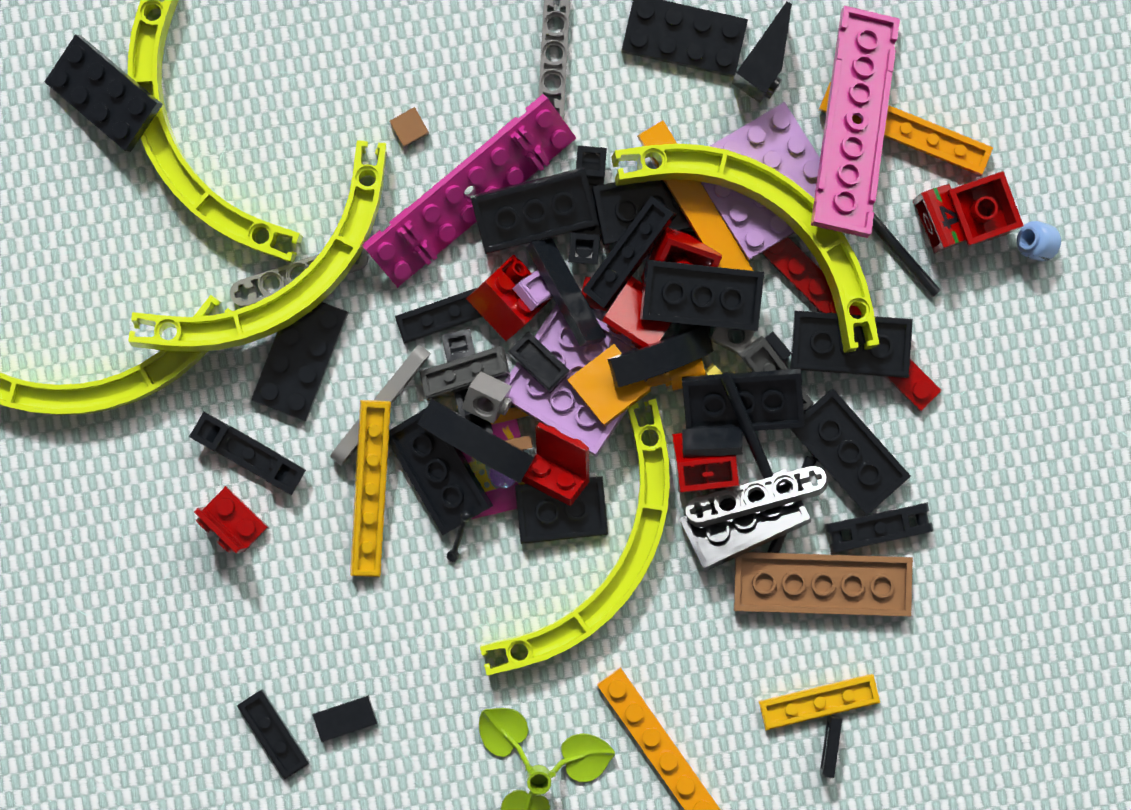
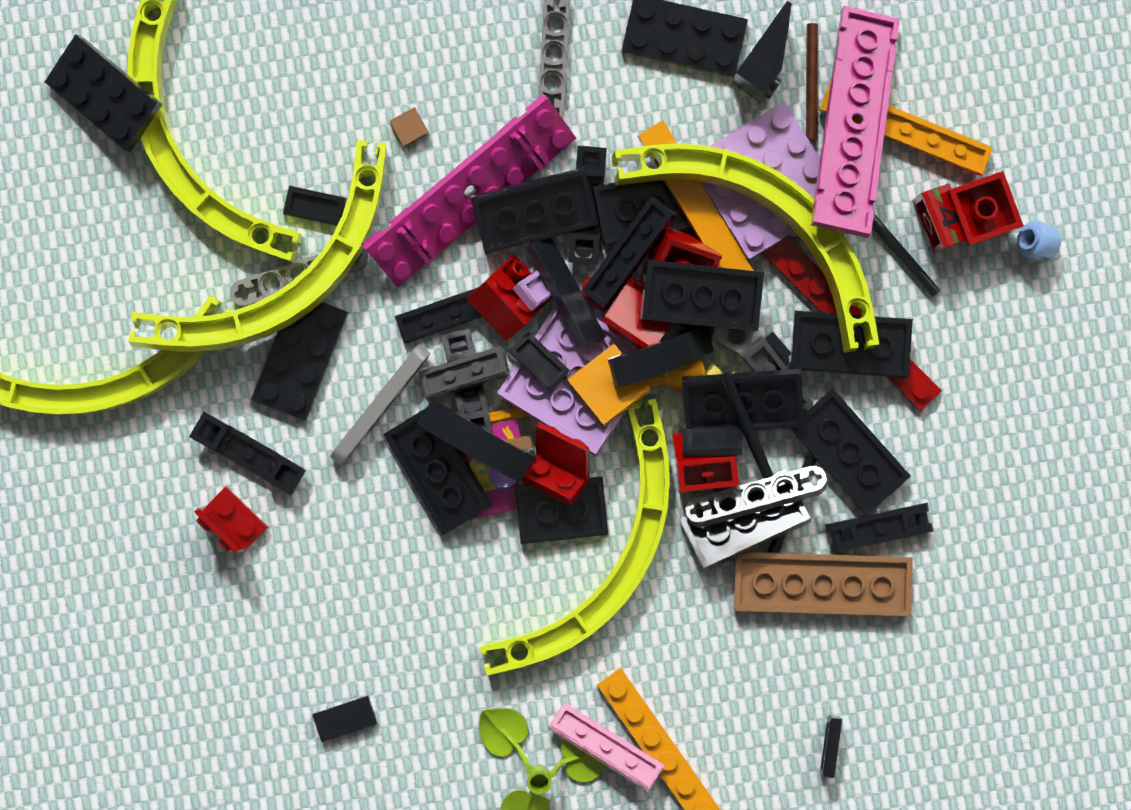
(273, 734): black tile -> none
(314, 205): none -> black tile
(370, 488): yellow tile -> none
(453, 554): black hinge -> none
(487, 397): light grey brick -> none
(606, 747): none -> bright pink tile
(811, 81): none -> copper bar
(819, 701): yellow tile -> none

